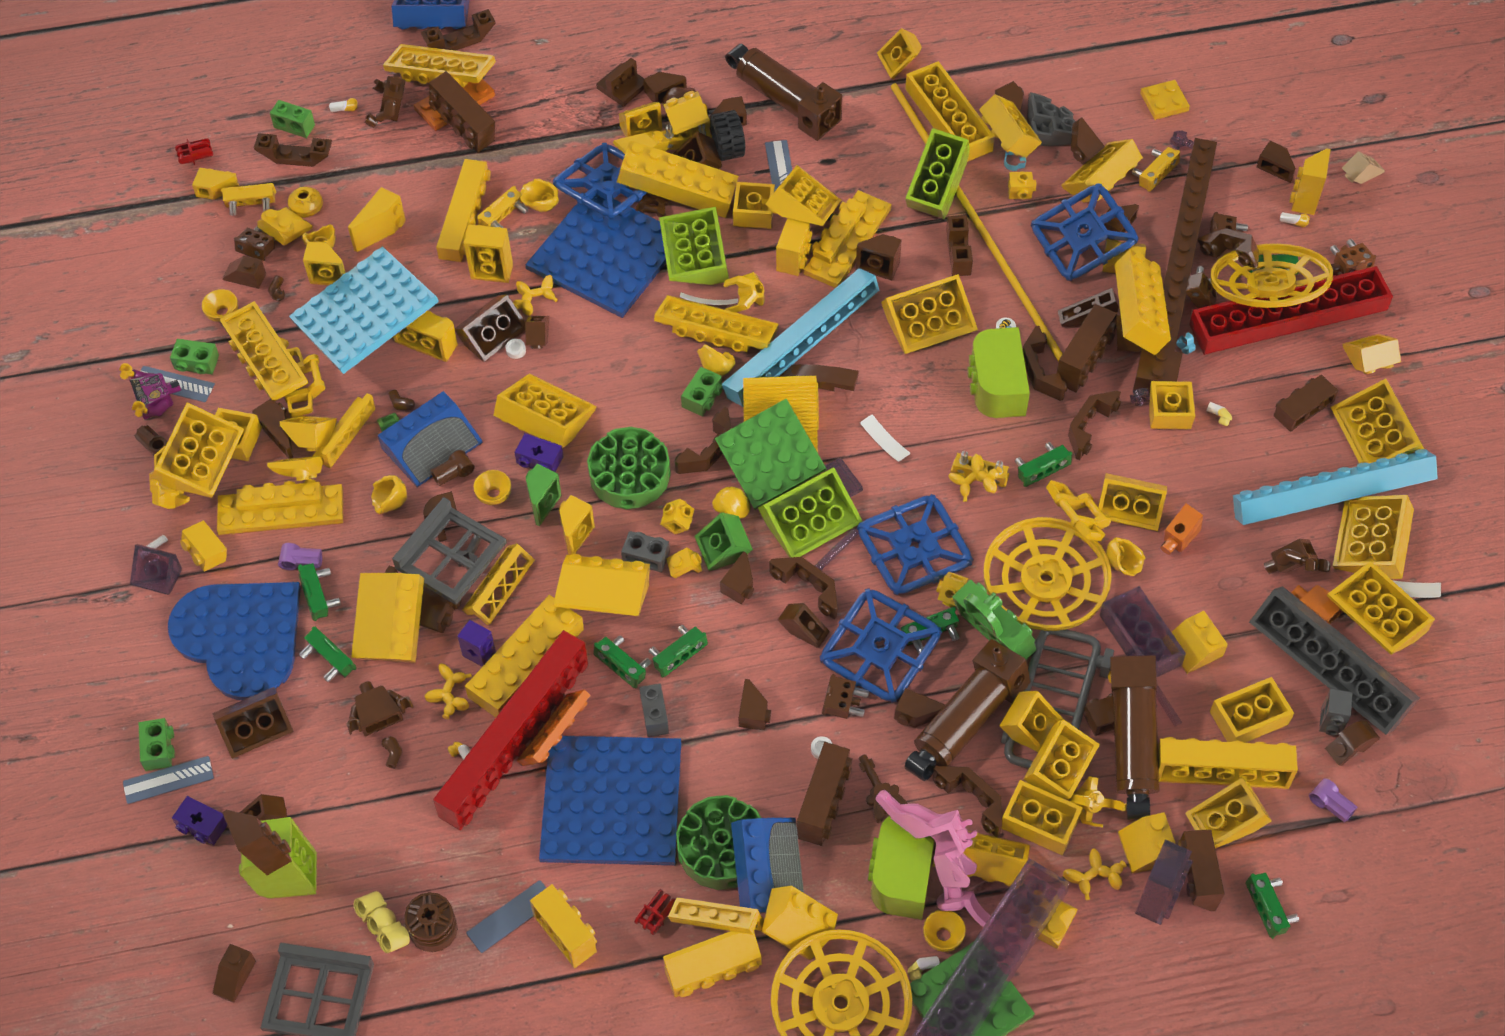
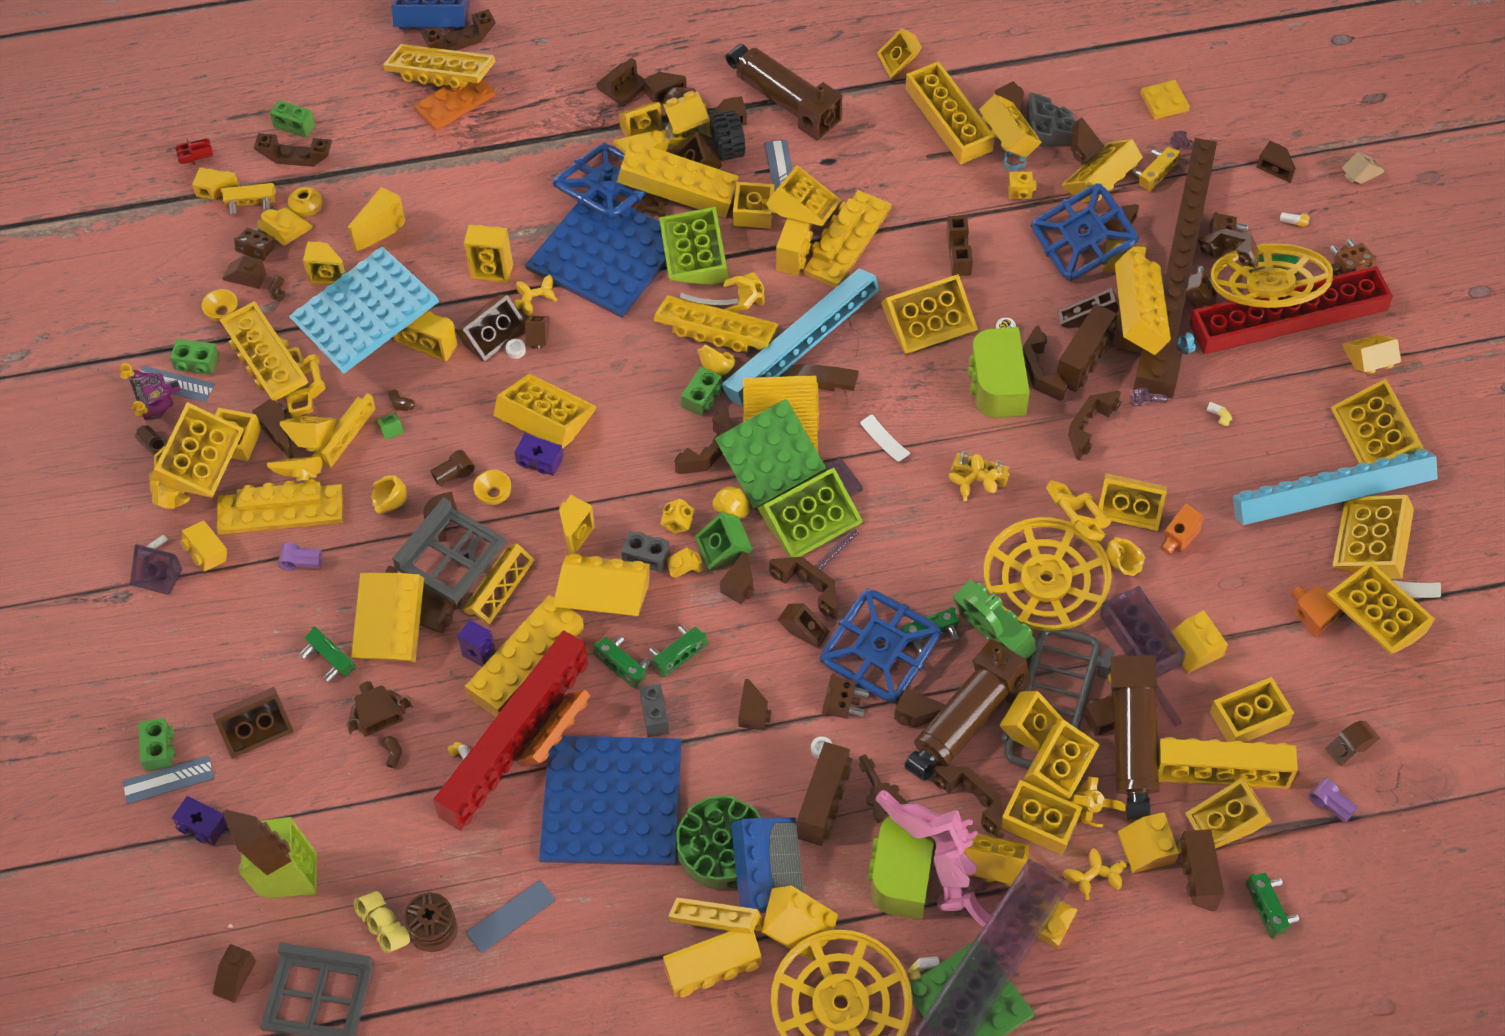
(239, 633): blue plate -> none
(266, 807): reddish brown slope -> none
(313, 592): green piece -> none
(325, 235): yellow hair -> none
(348, 105): arm -> none
(391, 101): reddish brown torso -> none
(428, 438): slope -> none
(445, 695): yellow piece -> none
(461, 112): reddish brown brick -> none
(463, 209): yellow brick -> none
(501, 208): yellow piece -> none
(539, 195): yellow hair -> none
(543, 491): bright green slope -> none
(564, 925): yellow brick -> none
(629, 468): bright green brick -> none
(657, 910): red arm -> none
(879, 256): reddish brown slope -> none
(910, 556): blue plate -> none
(938, 173): lime brick -> none
(948, 921): yellow piece -> none
(949, 586): yellow brick -> none
(984, 233): yellow piece -> none
(1043, 465): green piece -> none
(1164, 882): brick -> none
(1171, 405): yellow slope -> none
(1294, 556): reddish brown torso -> none
(1305, 402): reddish brown brick -> none
(1310, 183): yellow slope -> none
(1334, 659): dark grey brick -> none
(1335, 712): dark grey brick -> none

